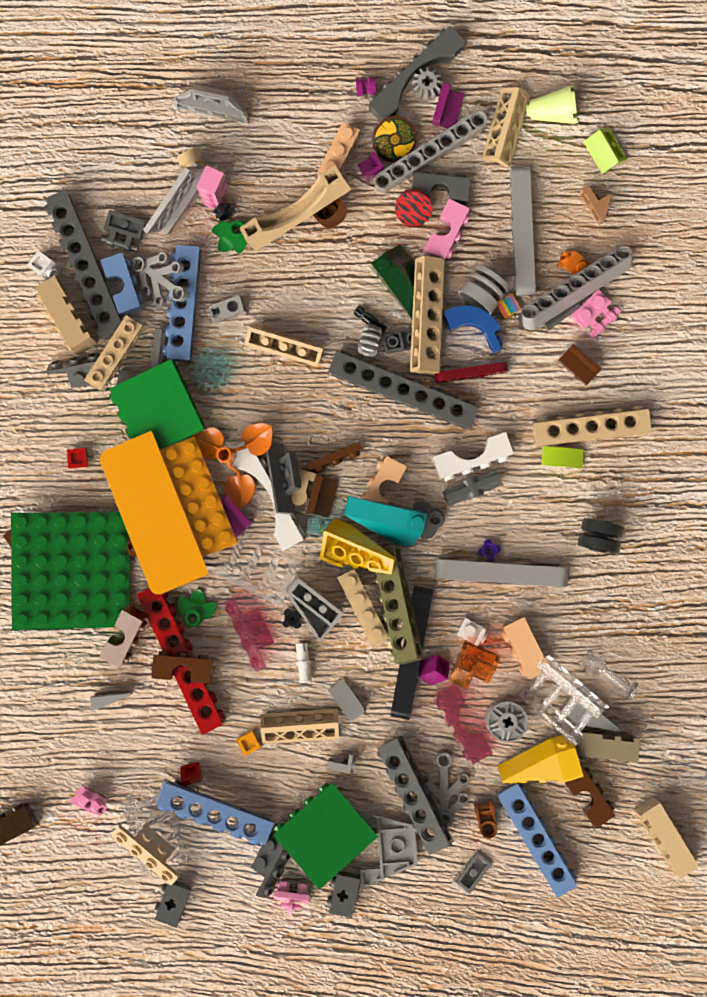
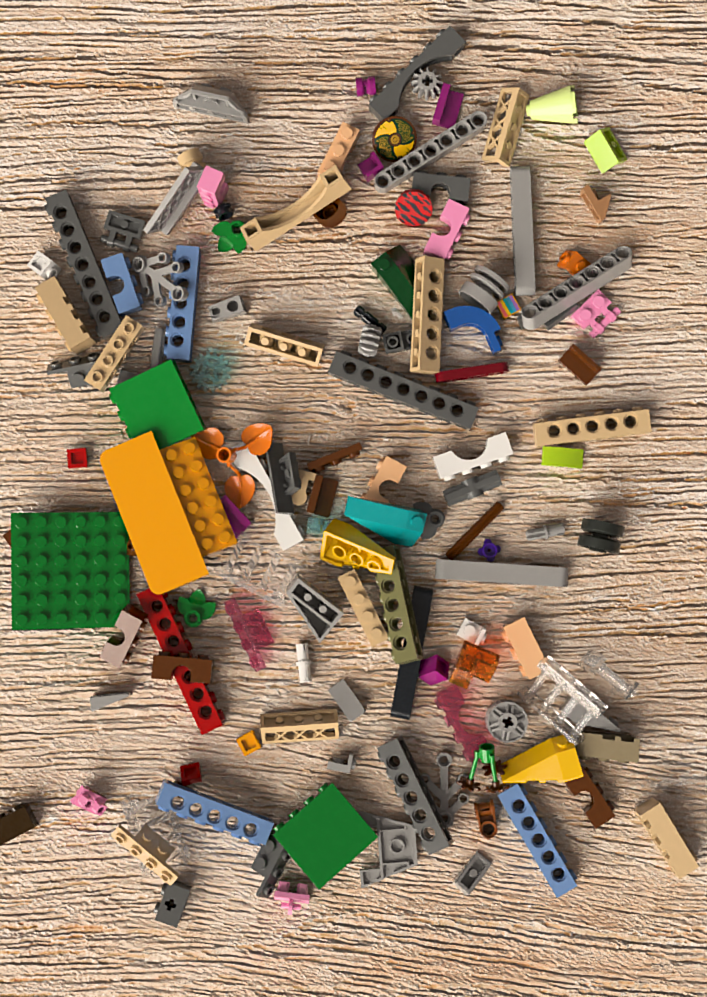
(288, 622): black plate -> none
(345, 905): dark grey brick -> none
(474, 531): none -> reddish brown axle
(487, 755): none -> plant
(545, 532): none -> light grey axle

